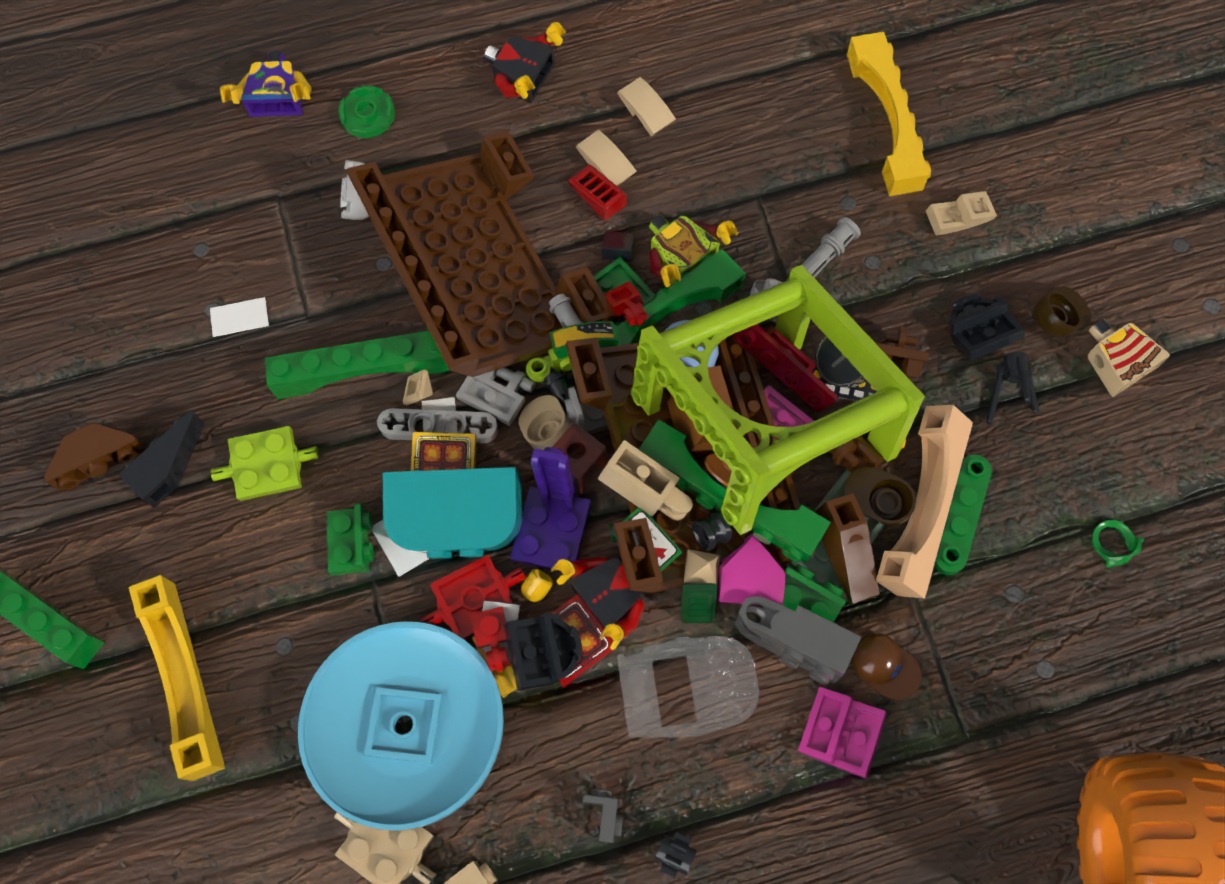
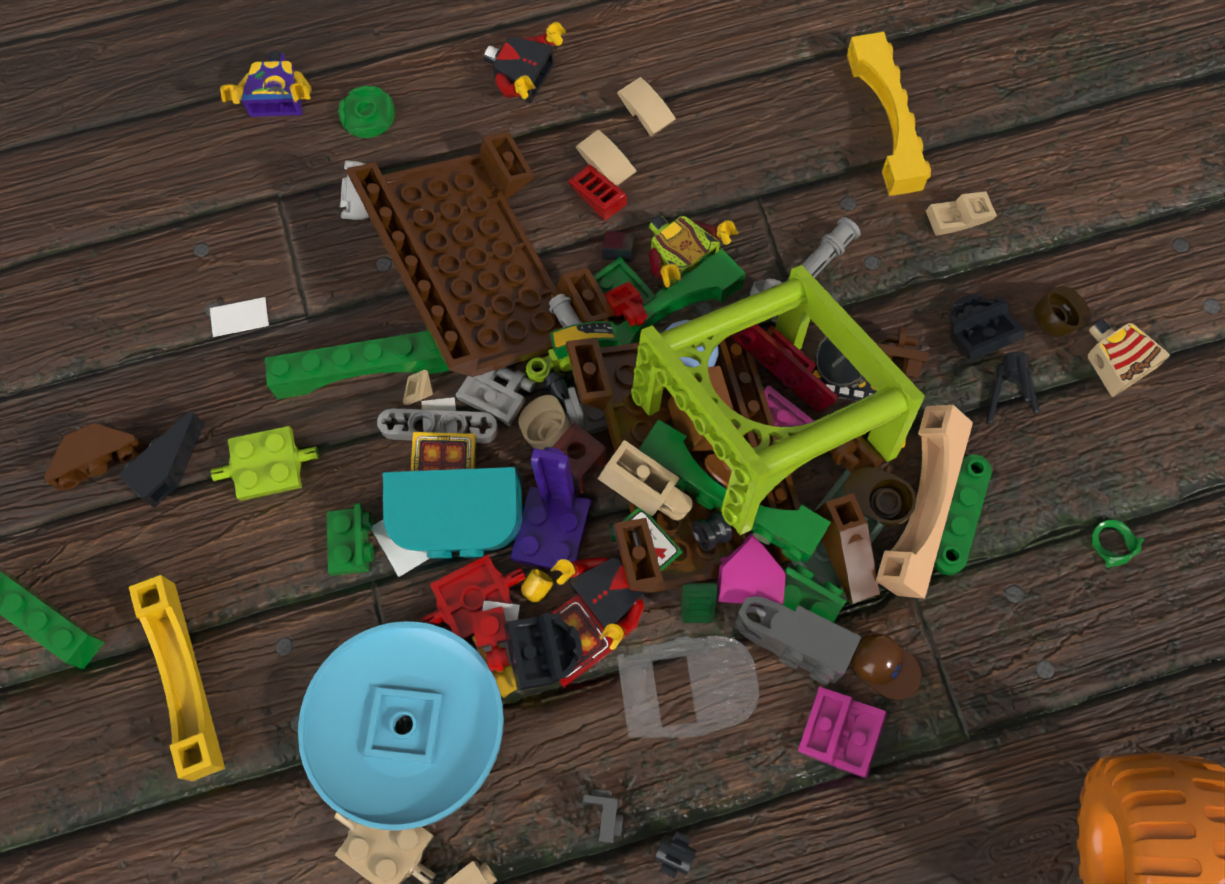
(701, 567): tan slope -> none

